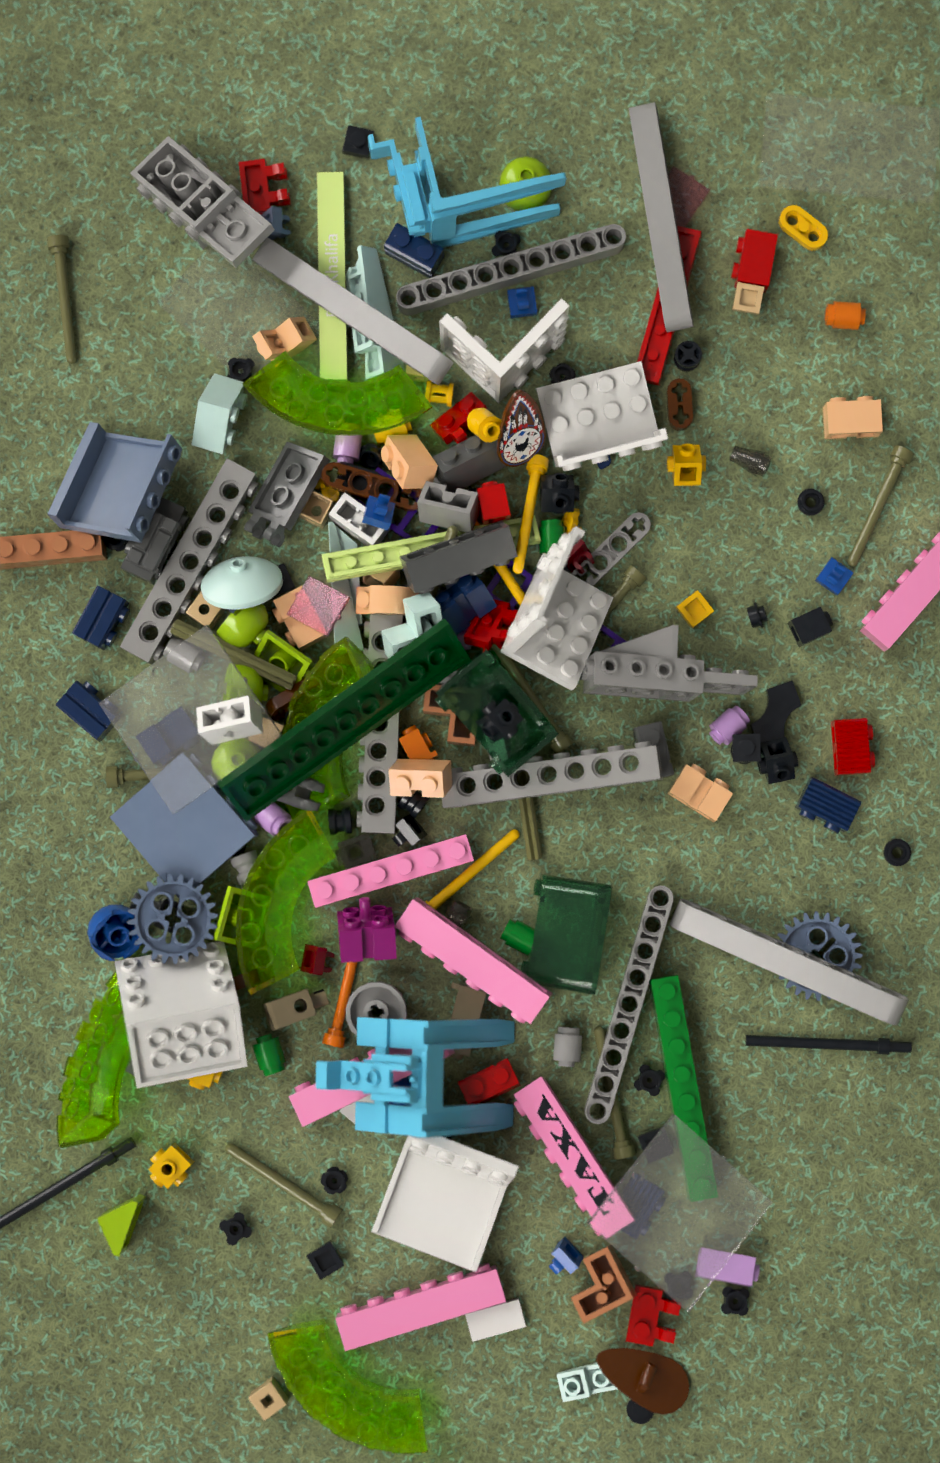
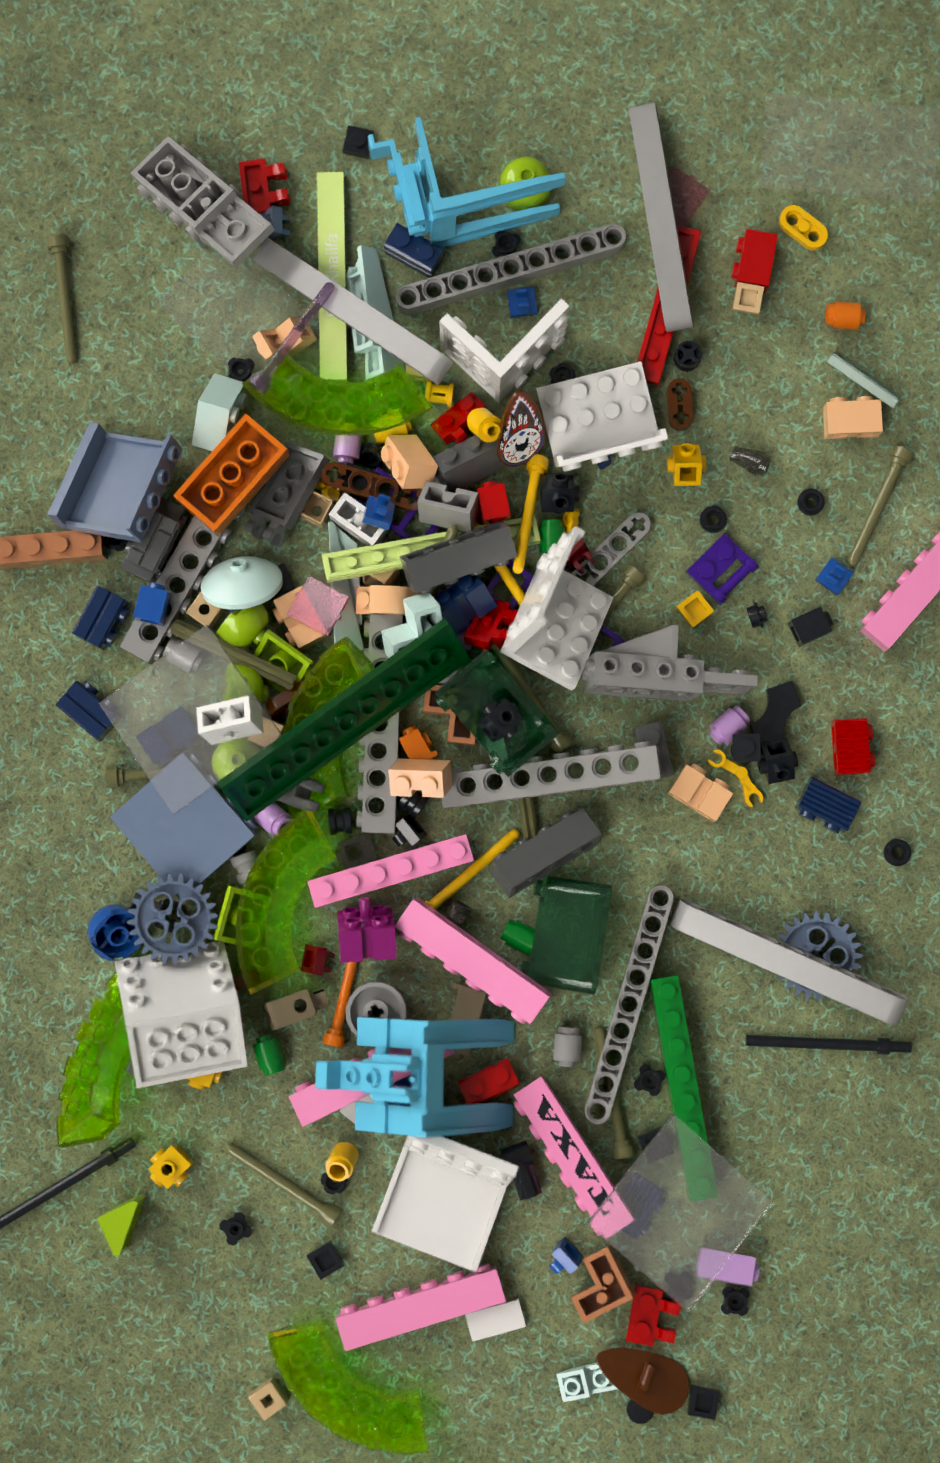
(152, 604): none -> blue brick
(231, 474): none -> orange brick
(262, 379): none -> piece
(342, 1161): none -> yellow brick
(526, 1179): none -> black piece
(545, 852): none -> dark grey brick
(703, 1402): none -> black plate
(715, 511): none -> black plate
(715, 563): none -> dark purple plate
(741, 773): none -> yellow piece
(864, 379): none -> tile

